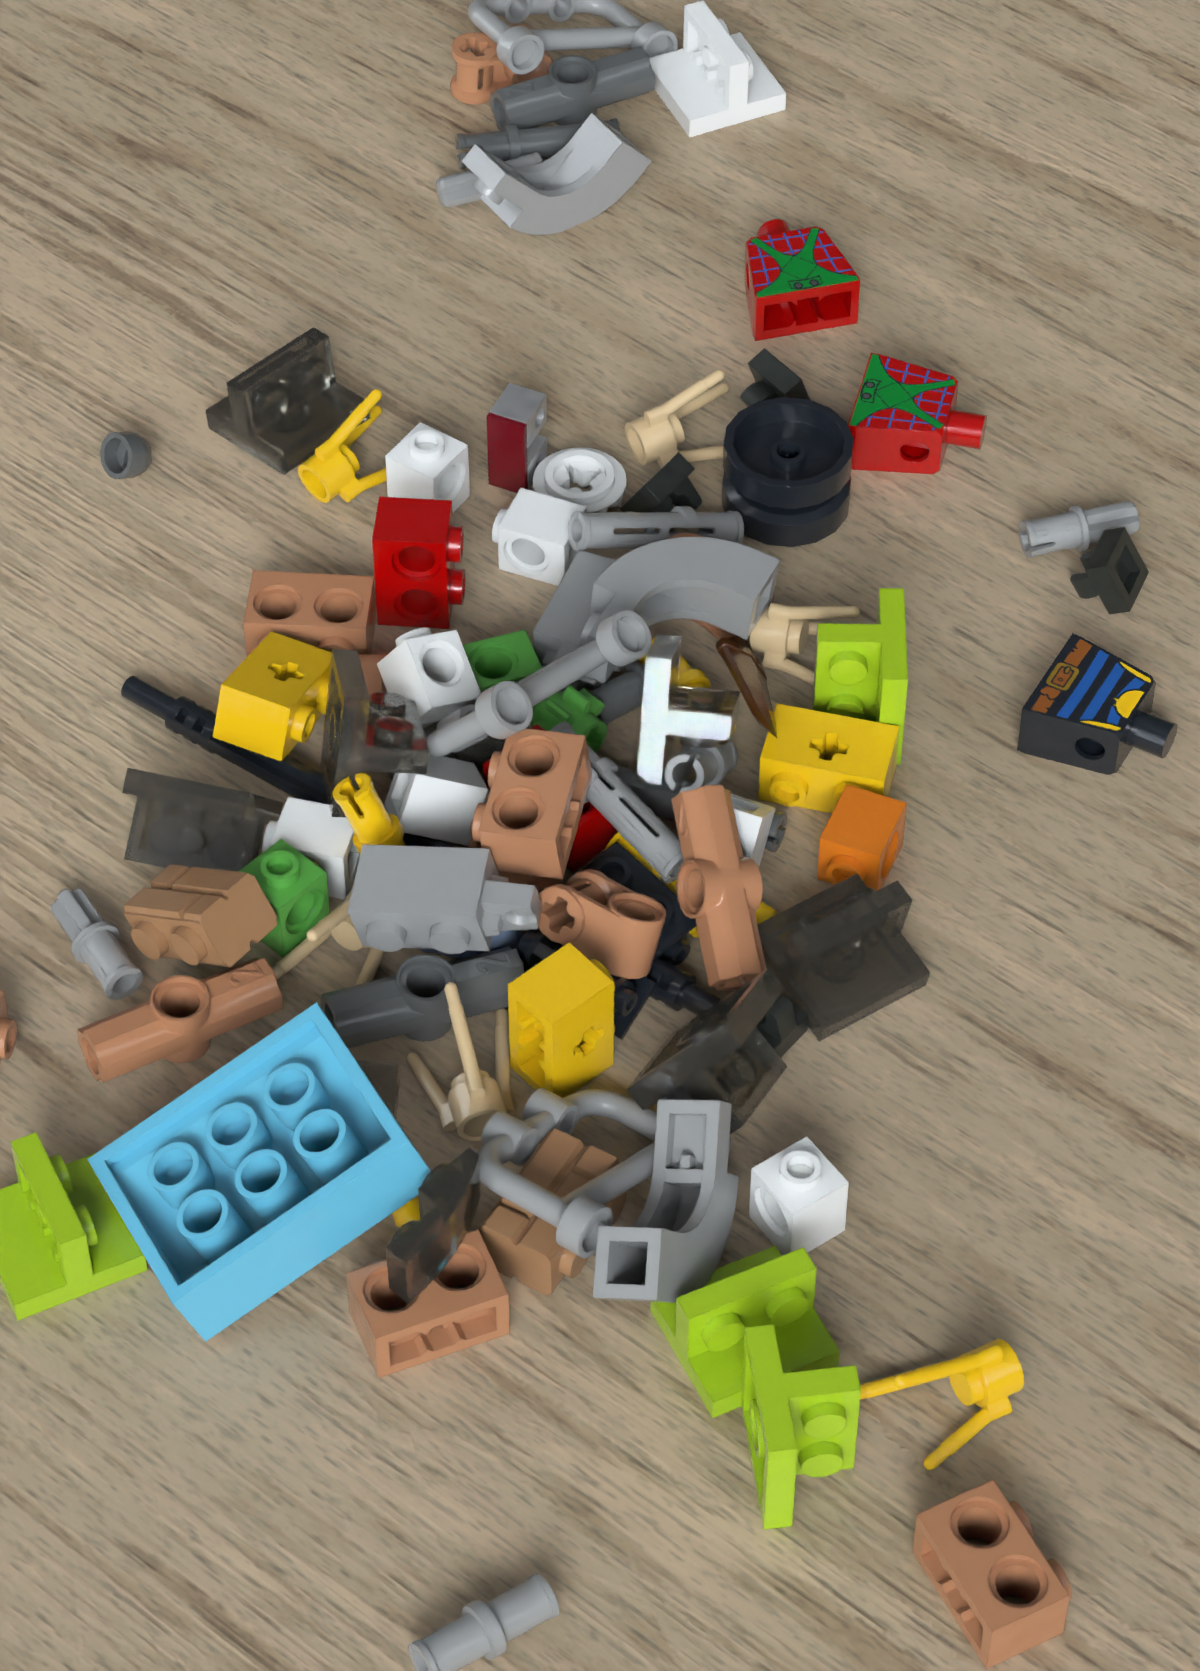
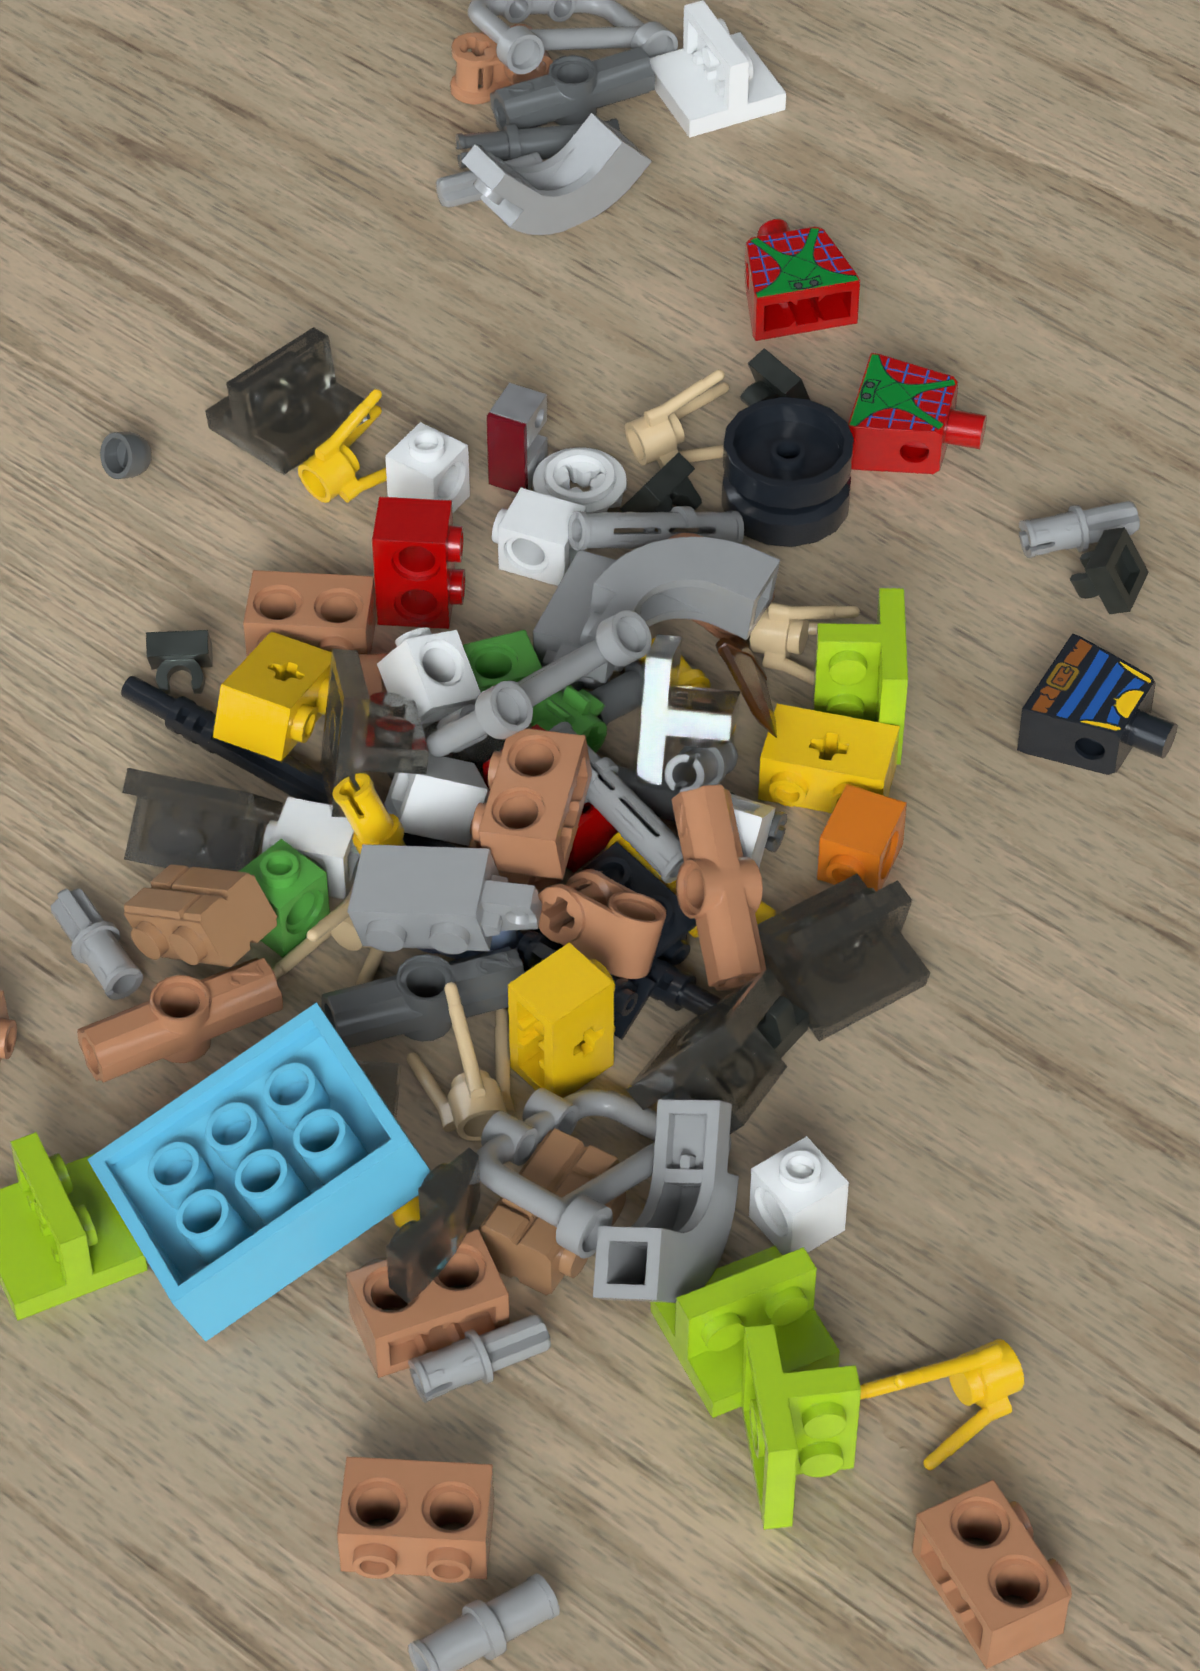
(179, 651): none -> pearl dark grey tile
(417, 1501): none -> nougat brick
(478, 1357): none -> light grey axle

